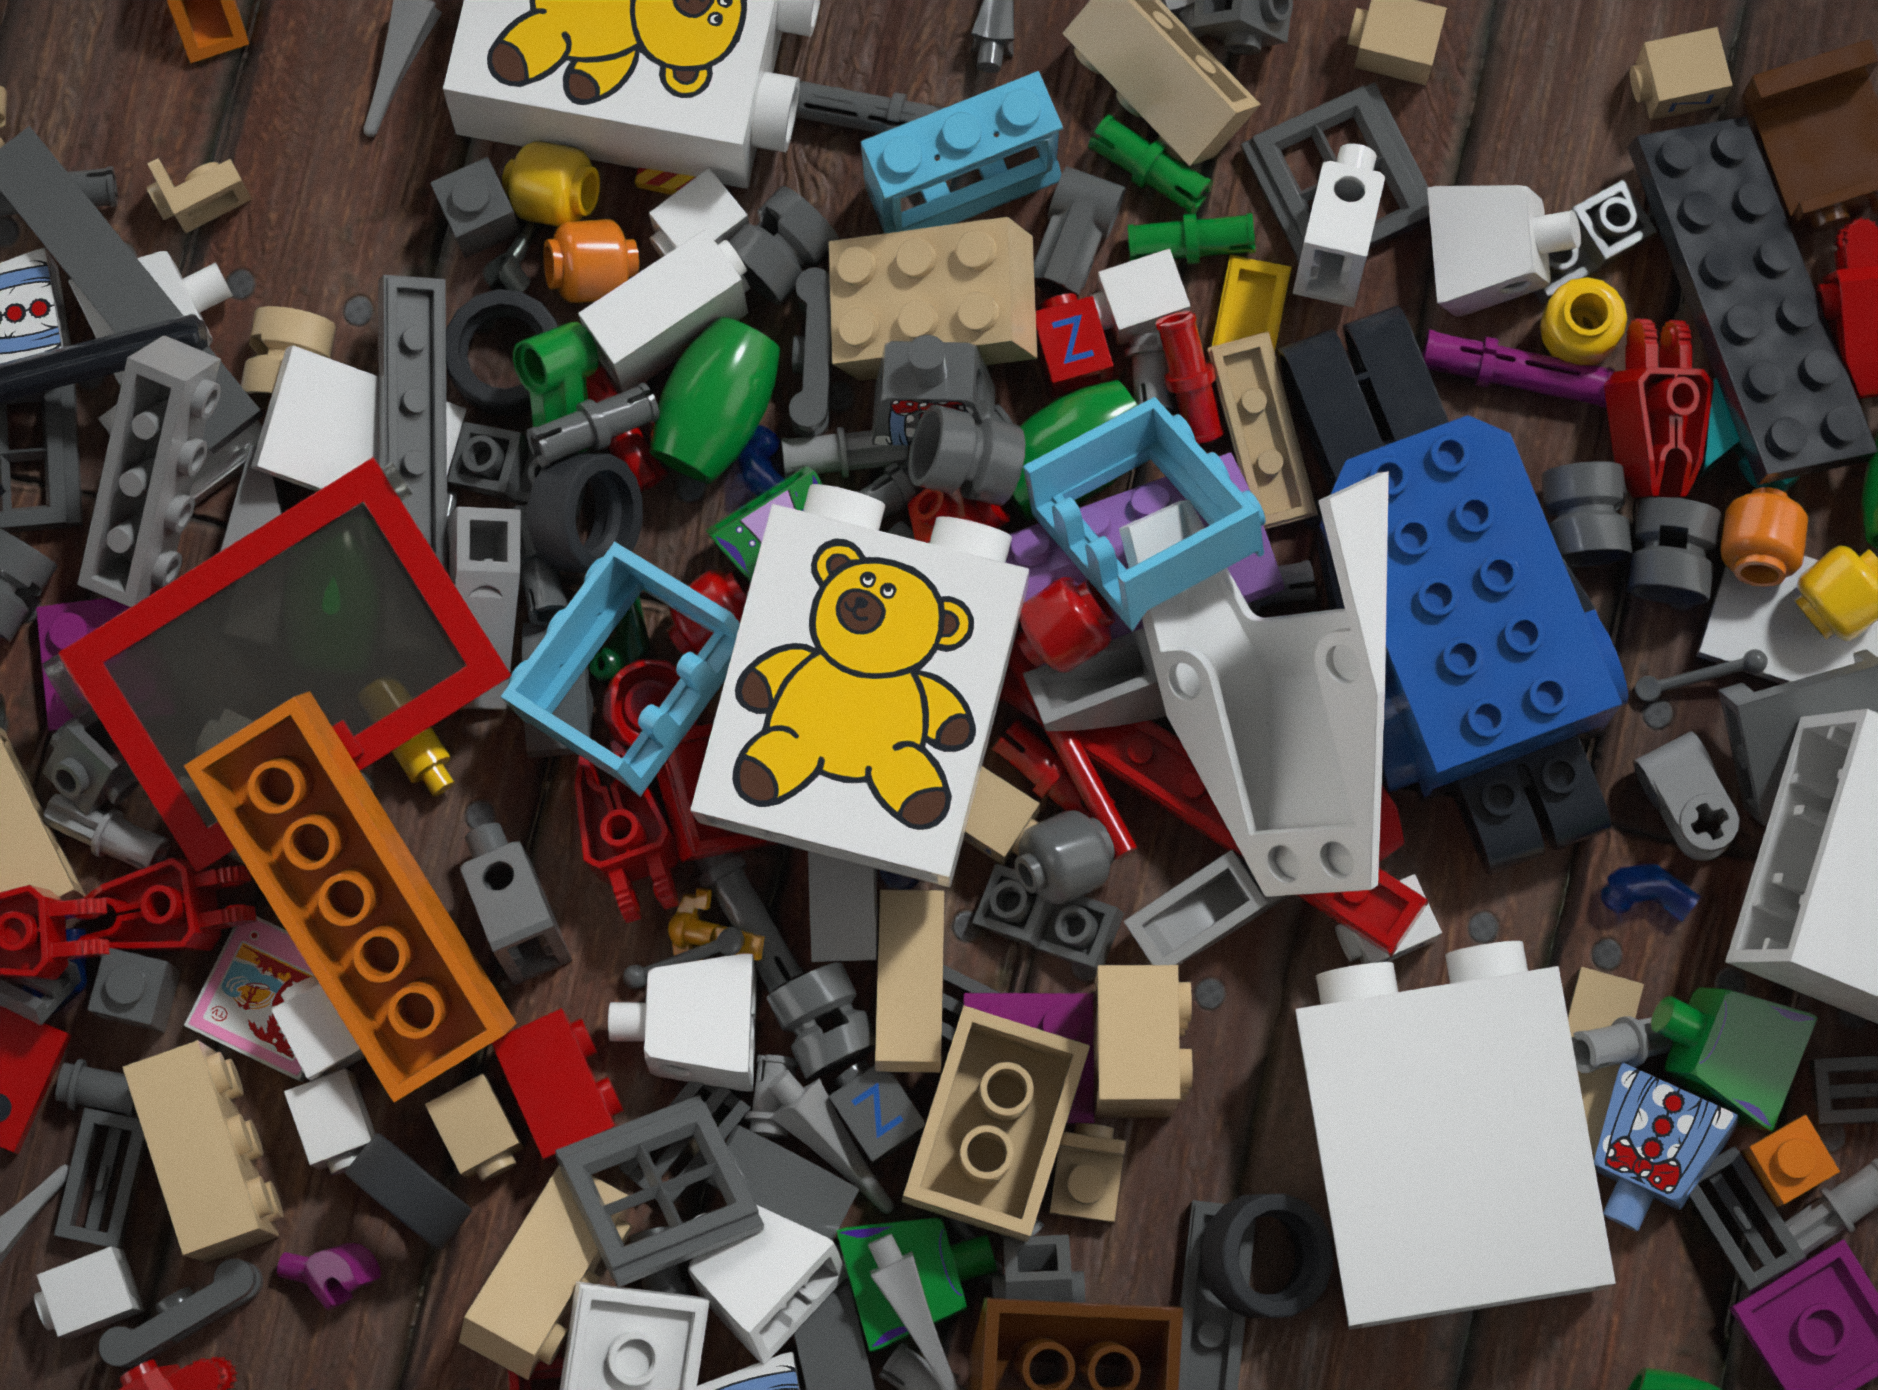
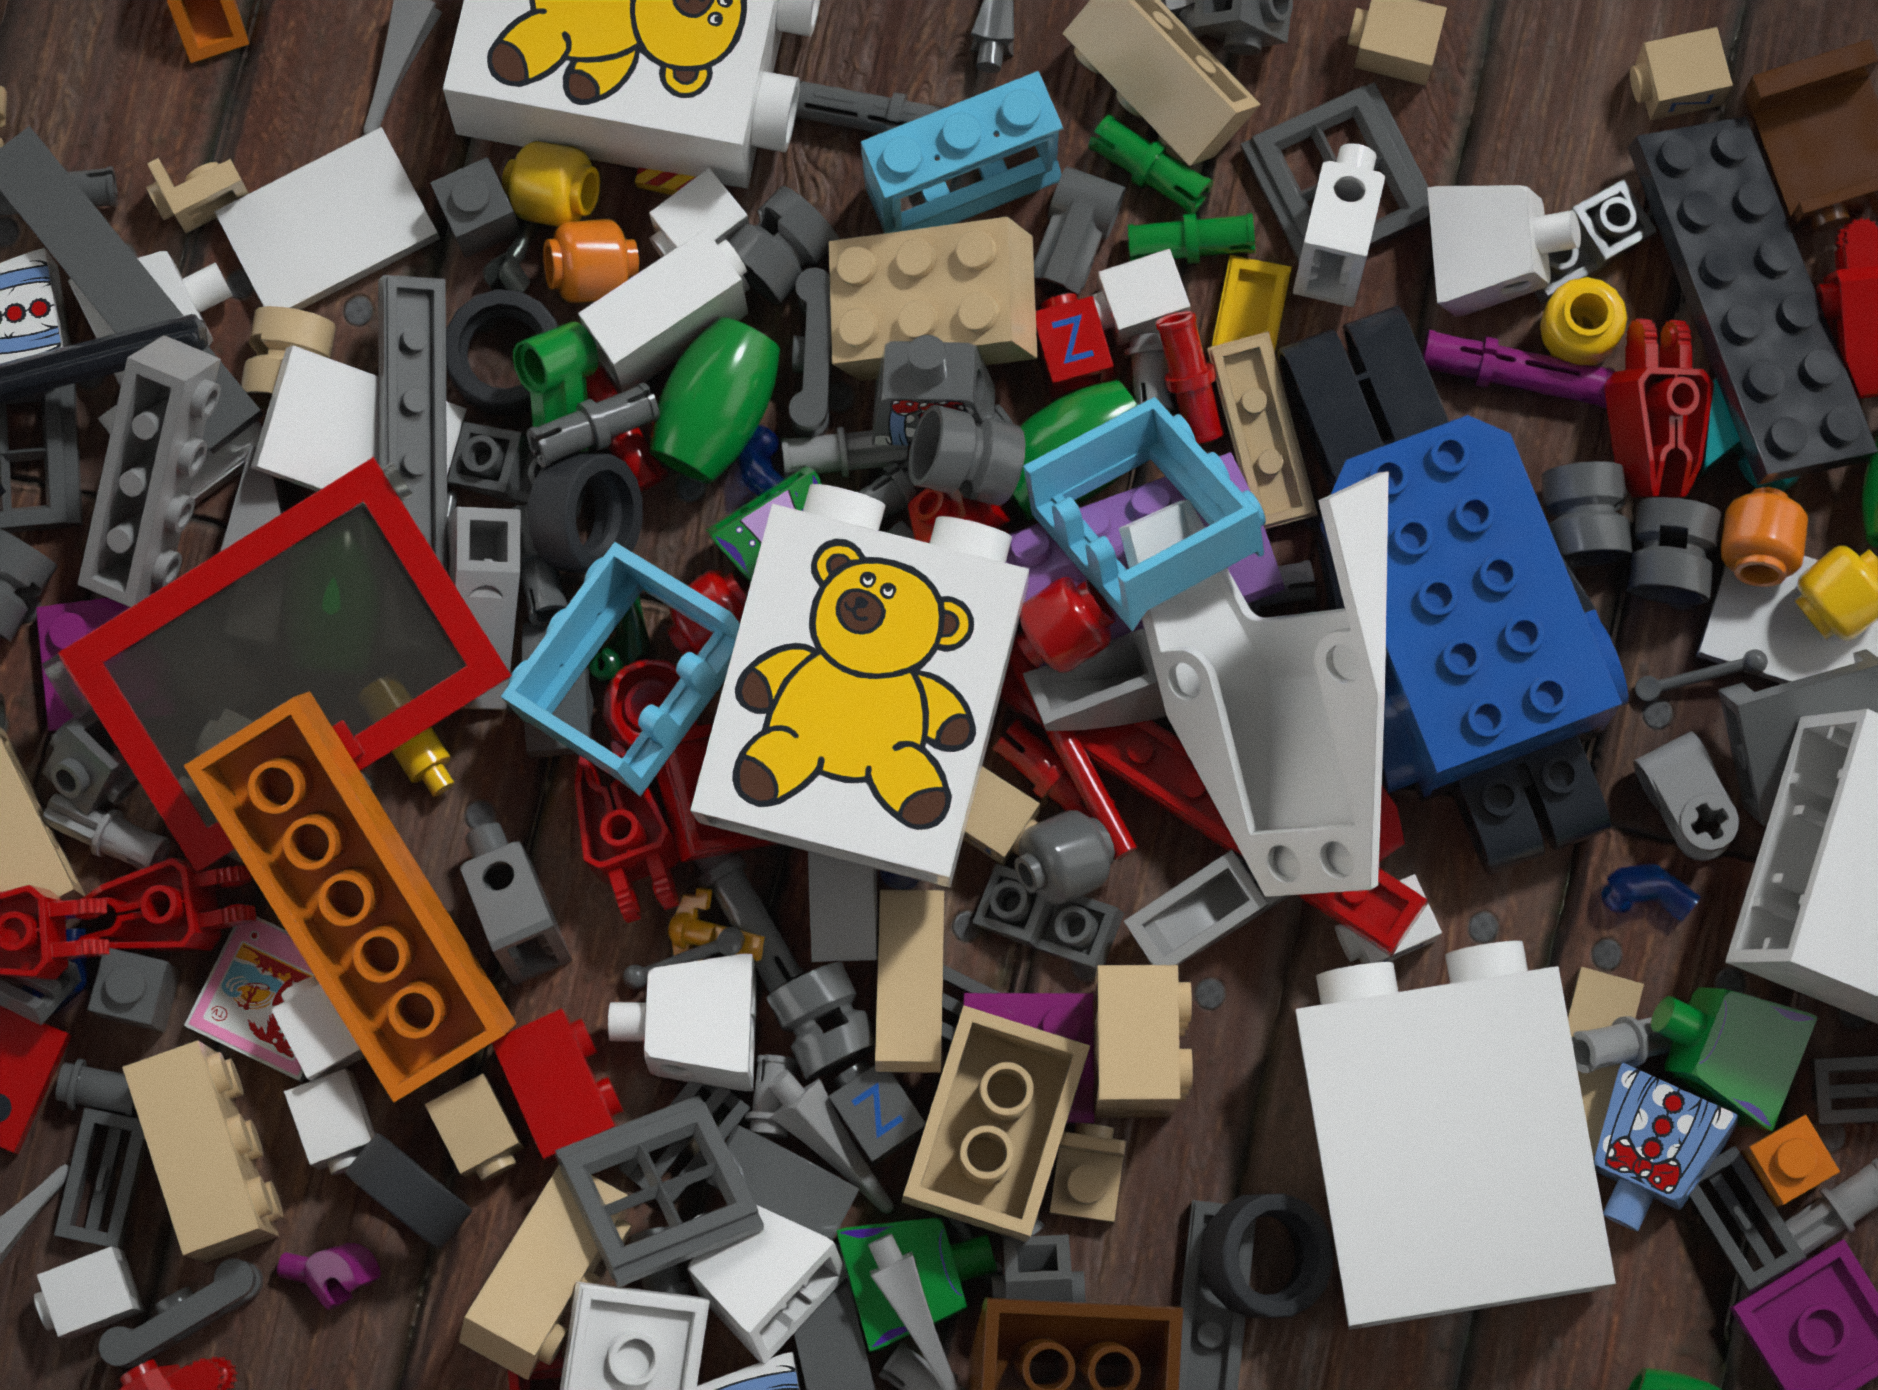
(327, 223): none -> white tile

